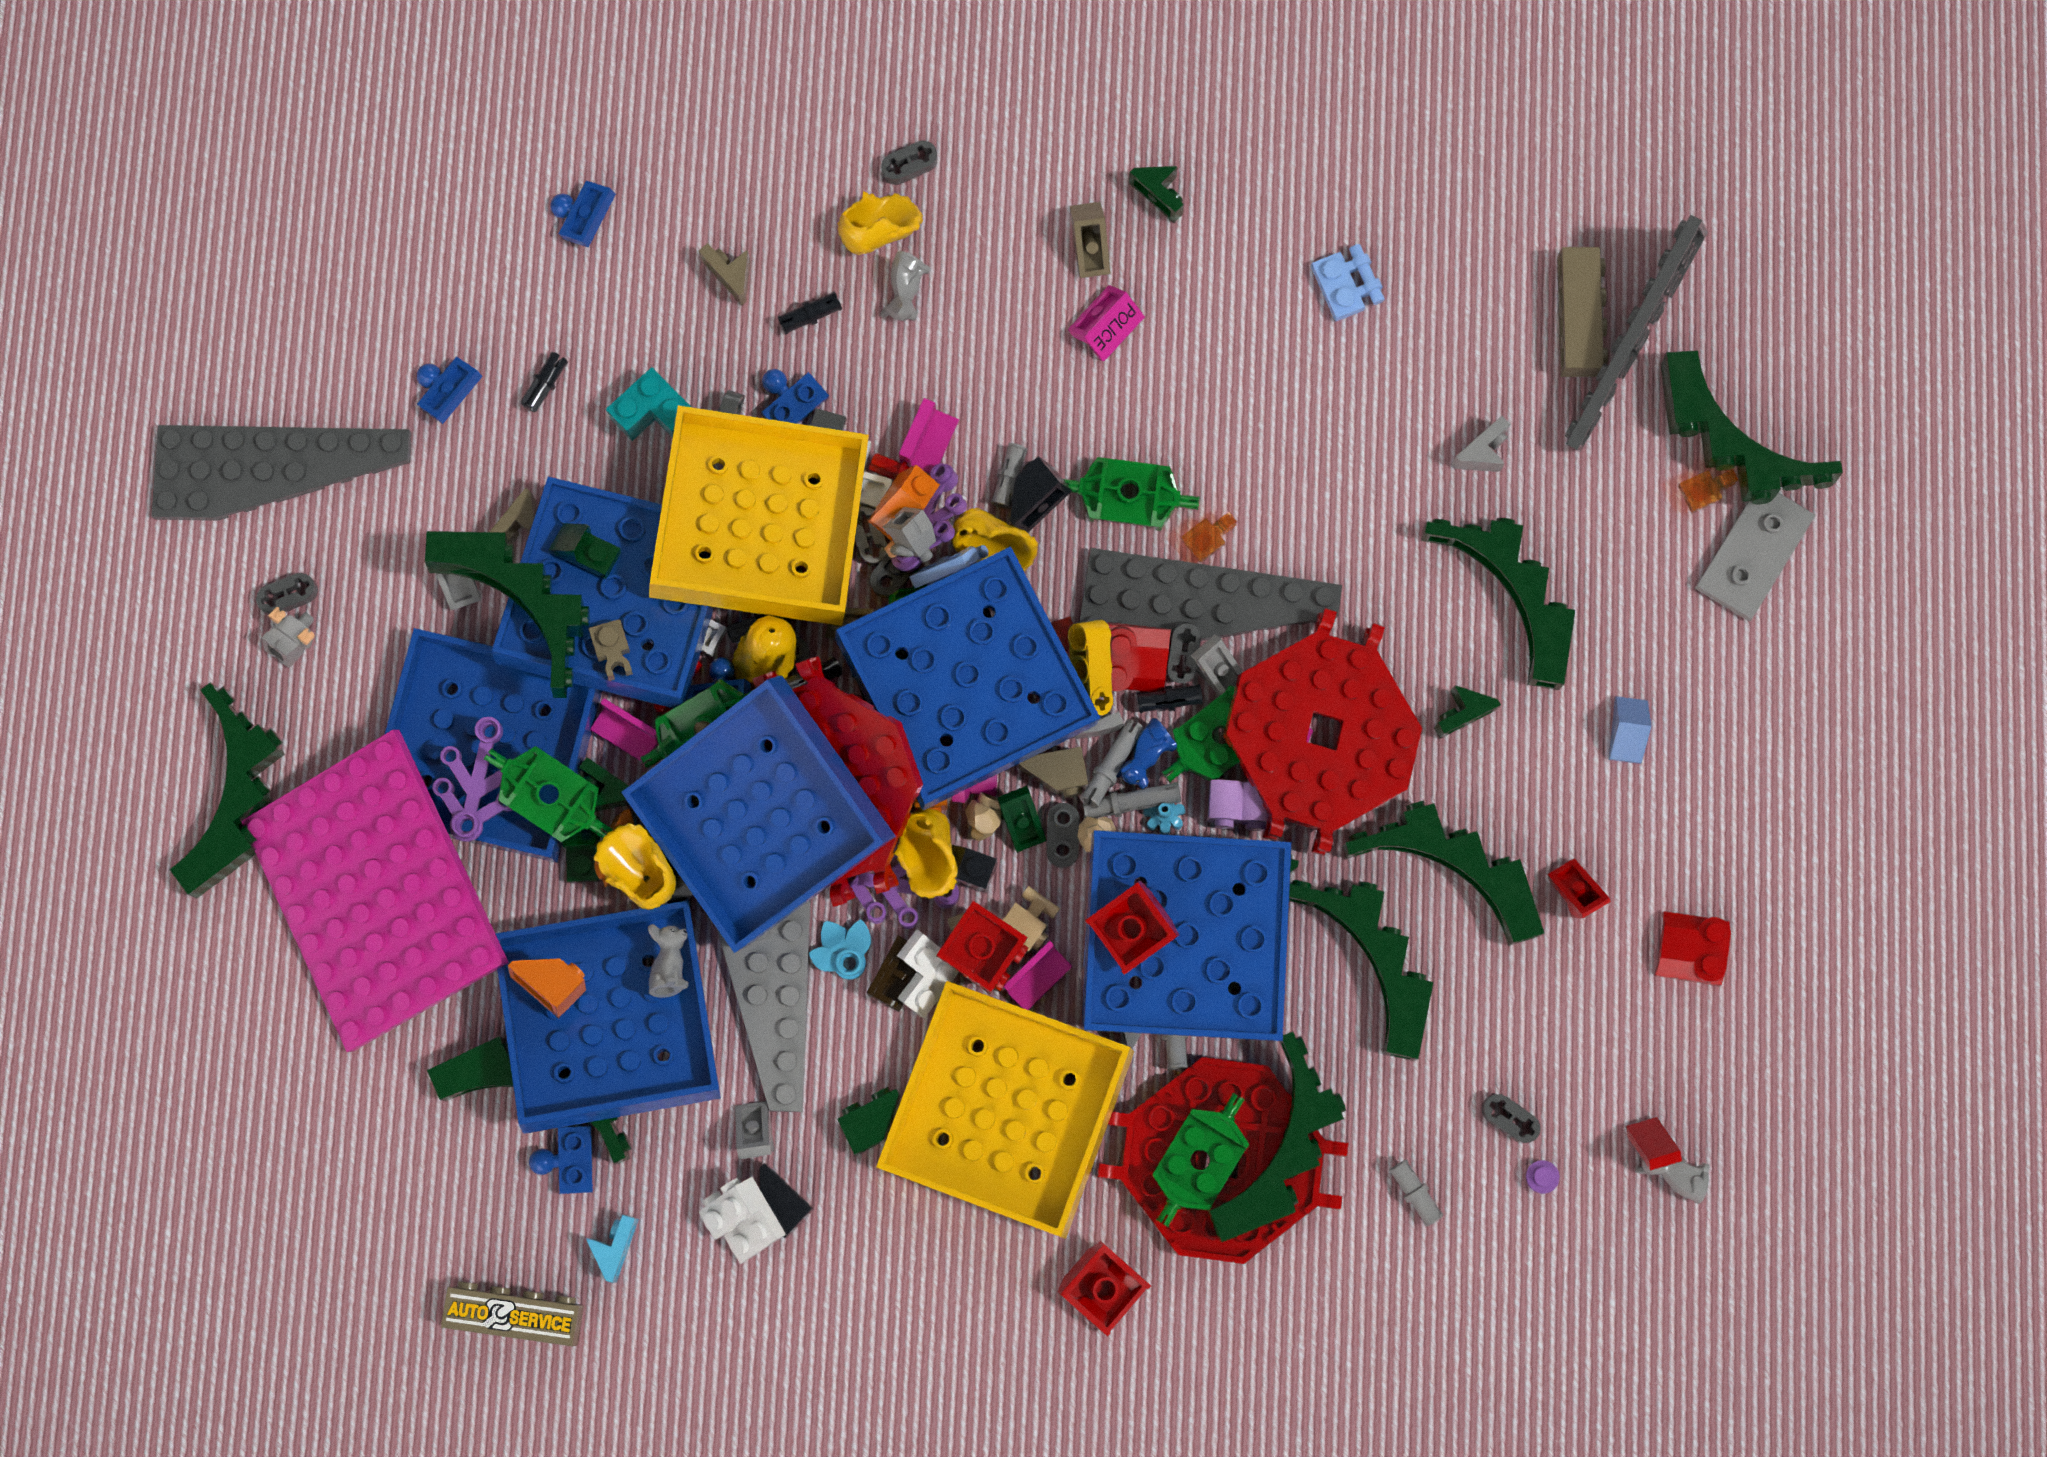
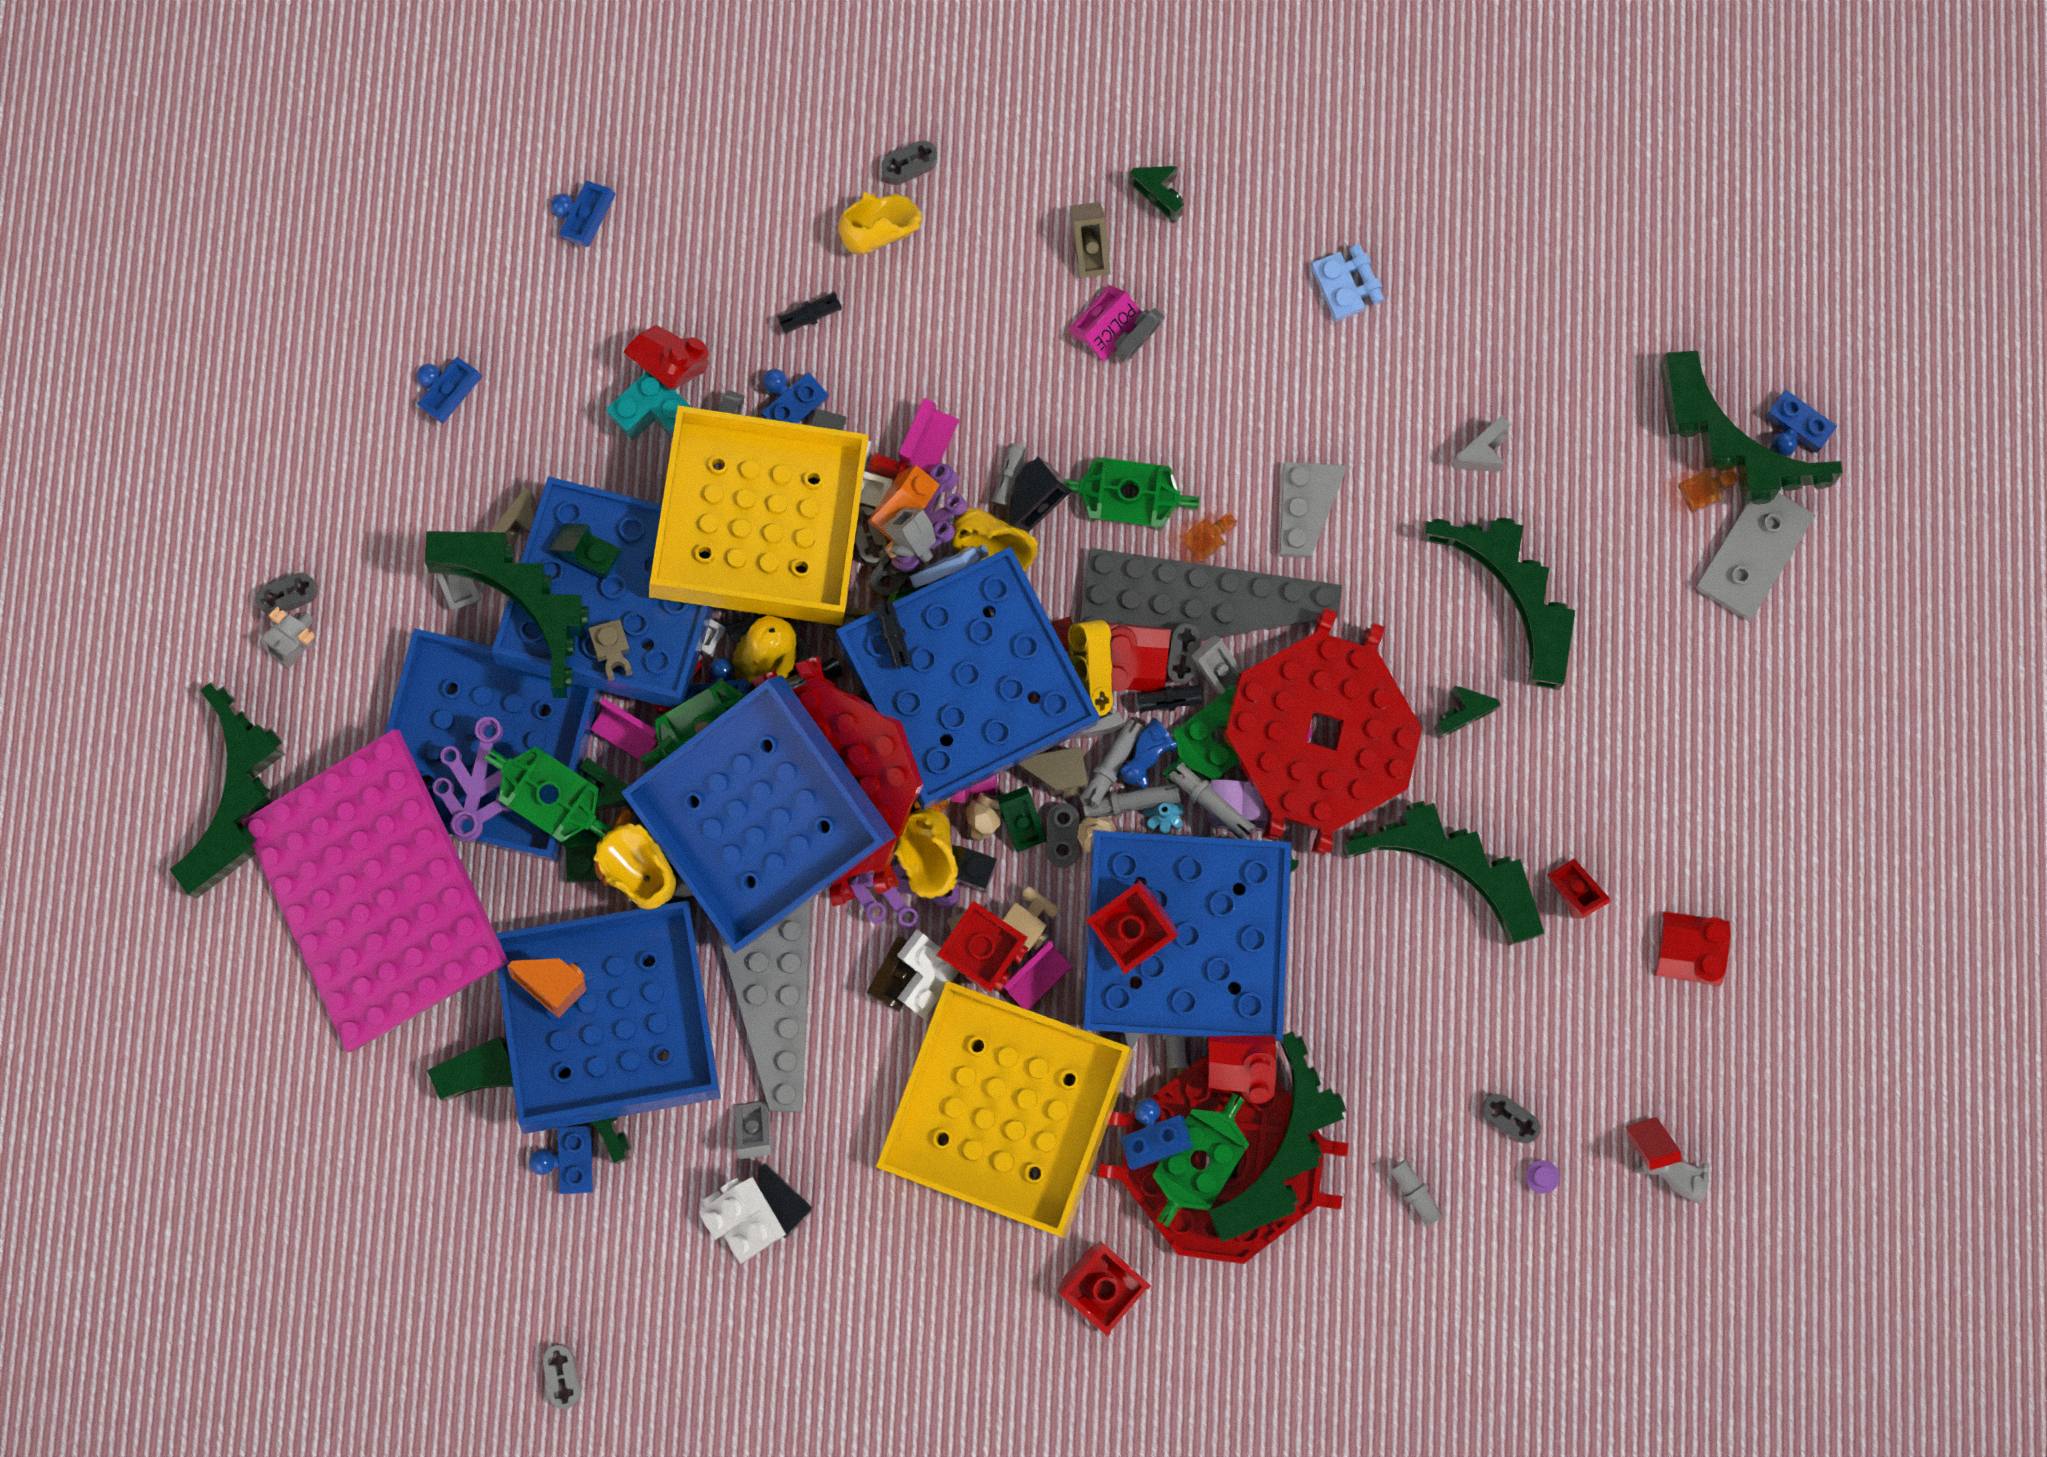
(235, 469): dark grey wing -> none
(512, 1315): brick -> none
(543, 382): black axle -> none
(553, 1377): none -> light grey beam
(612, 1257): medium azure slope -> none
(666, 971): light grey animal -> none
(668, 356): none -> red slope
(732, 276): dark tan slope -> none
(842, 944): medium azure plate -> none
(870, 1123): dark green slope -> none
(893, 635): none -> black pin
(905, 281): light grey animal -> none
(1130, 343): none -> dark grey plate
(1156, 1139): none -> blue plate
(1211, 801): none -> light grey pin
(1243, 1066): none -> red slope
(1306, 502): none -> light grey wing
(1404, 996): dark green arch -> none
(1581, 311): dark tan brick -> none
(1626, 348): dark grey wing -> none
(1629, 730): medium blue slope -> none
(1799, 423): none -> blue plate

